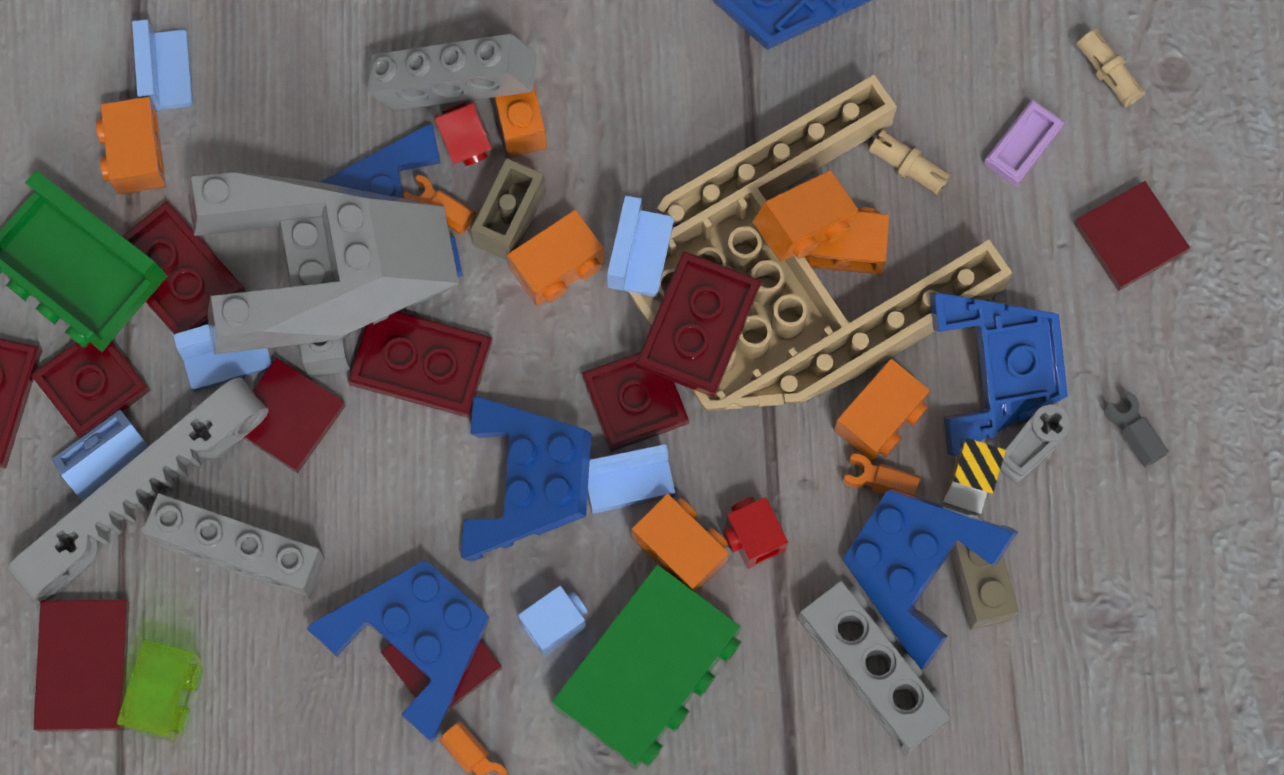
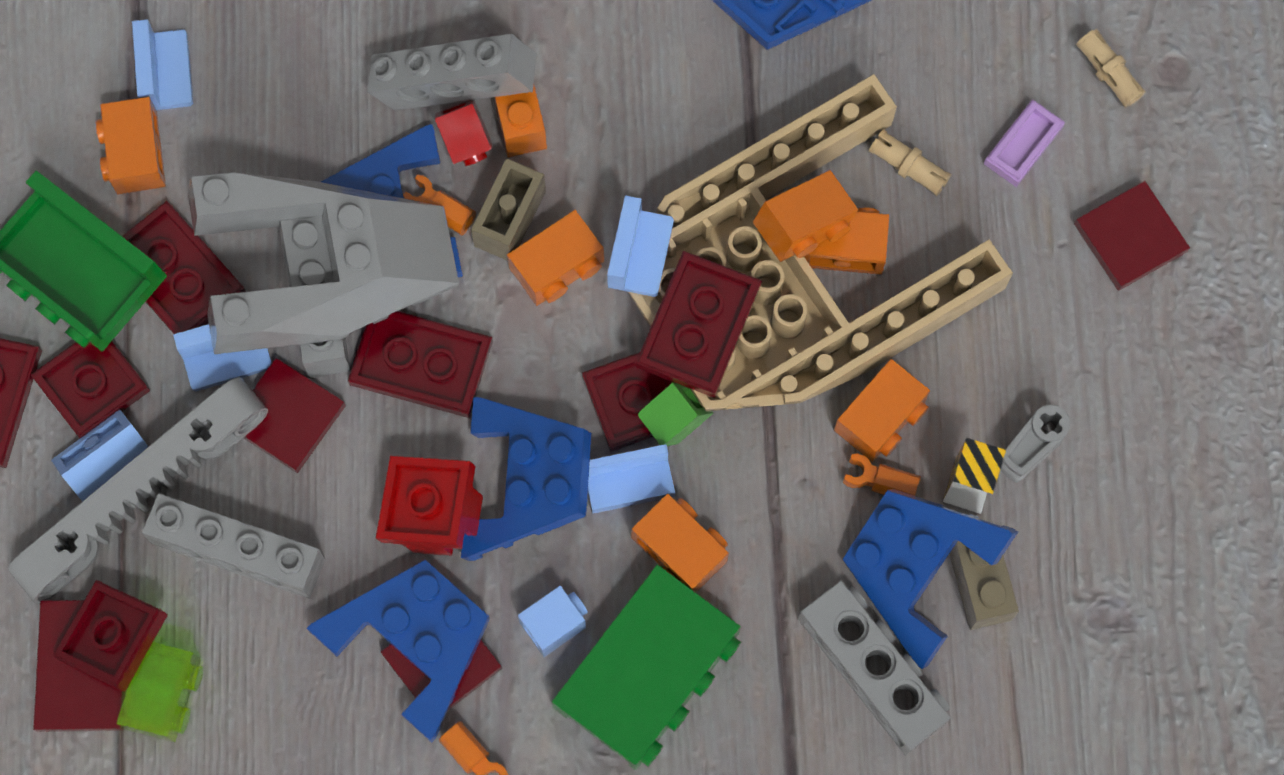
(110, 635): none -> dark red tile
(429, 504): none -> red panel
(673, 414): none -> bright green panel
(754, 531): red brick -> none
(1017, 358): blue wing -> none
(1137, 431): dark grey bar -> none

